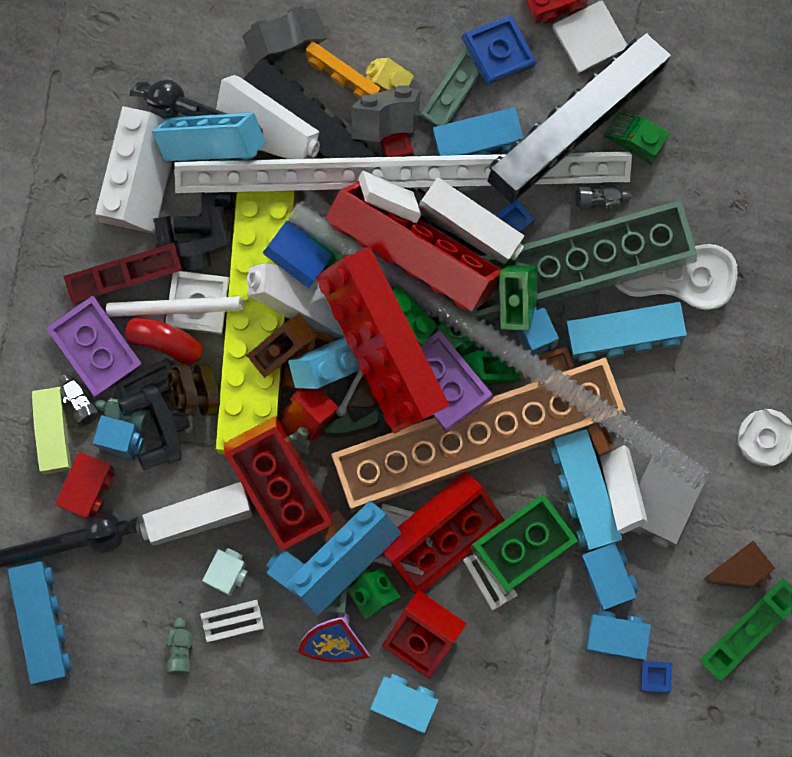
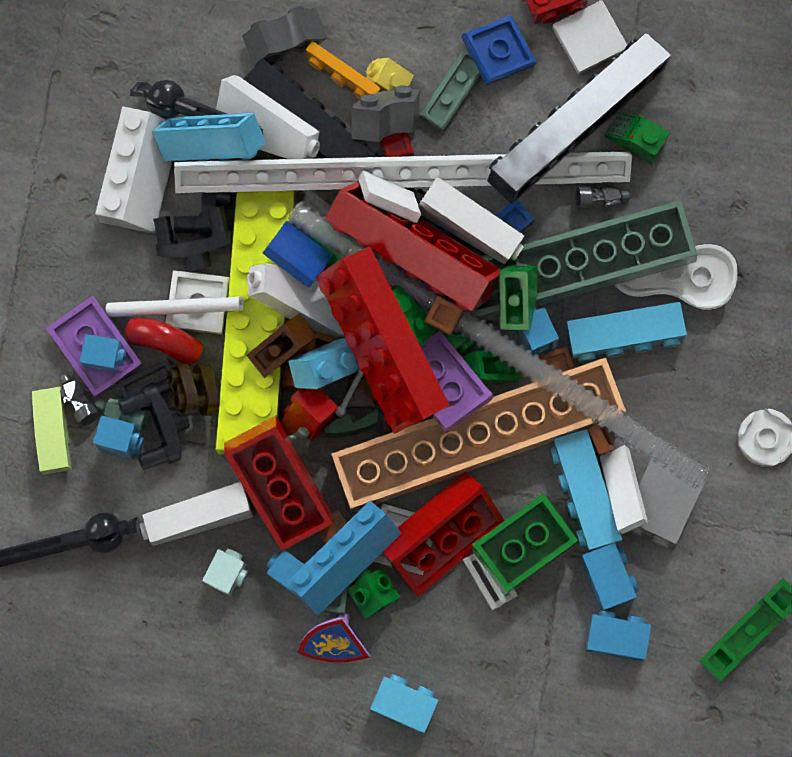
(39, 624): dark azure brick -> none
(85, 486): red brick -> none
(102, 353): none -> dark azure brick
(122, 273): dark red slope -> none
(179, 641): sand green piece -> none
(227, 610): white tile -> none
(424, 634): red slope -> none
(444, 315): none -> dark orange tile
(479, 134): dark azure brick -> none
(656, 676): blue tile -> none
(743, 569): reddish brown slope -> none

